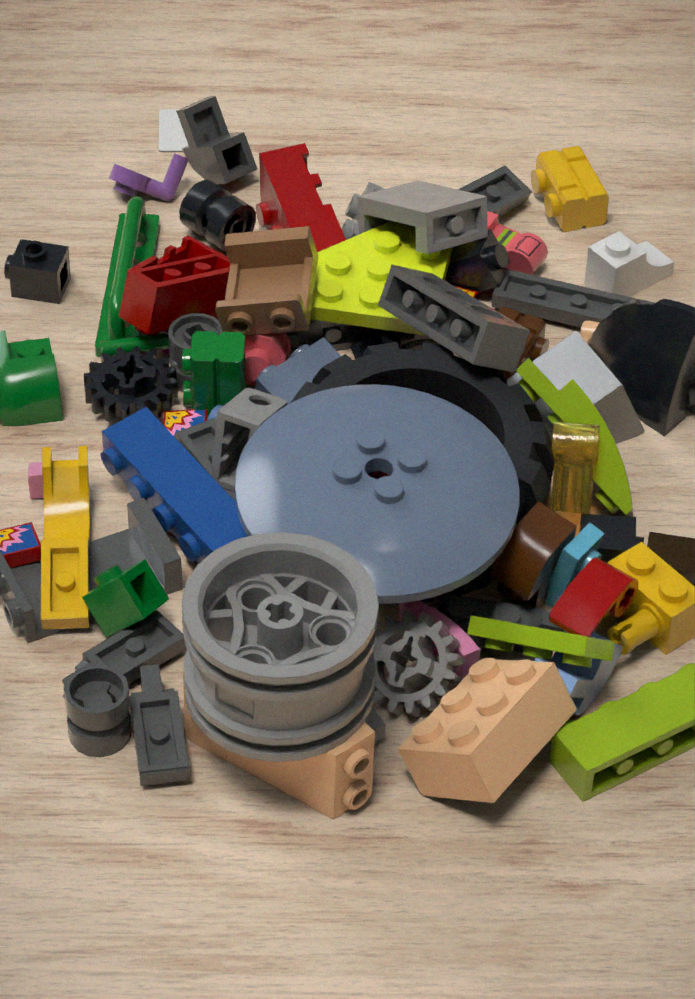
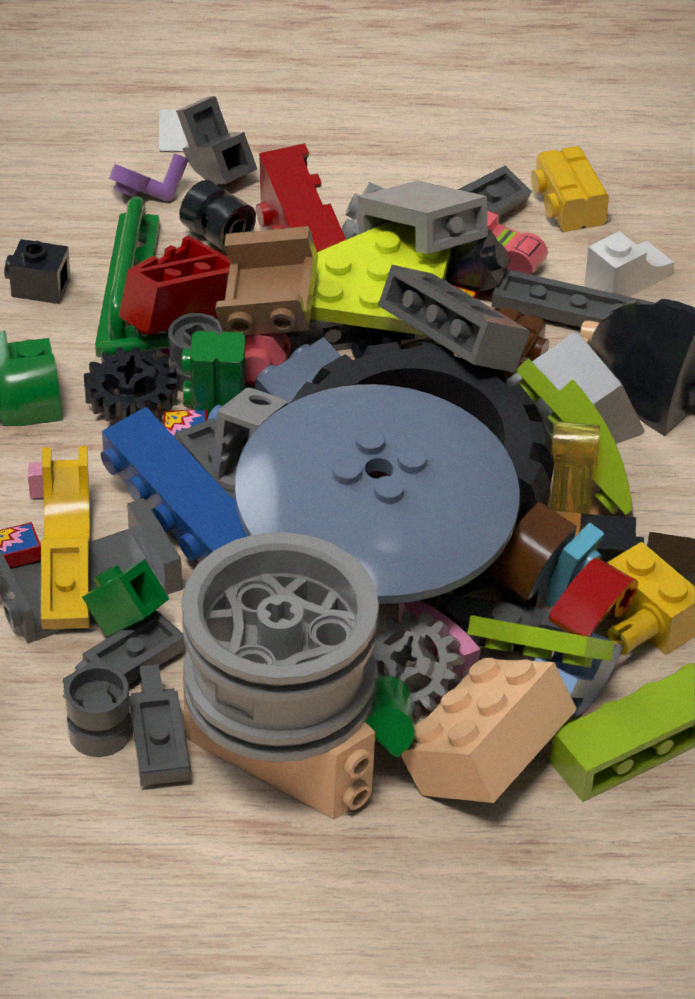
(392, 714): none -> green brick

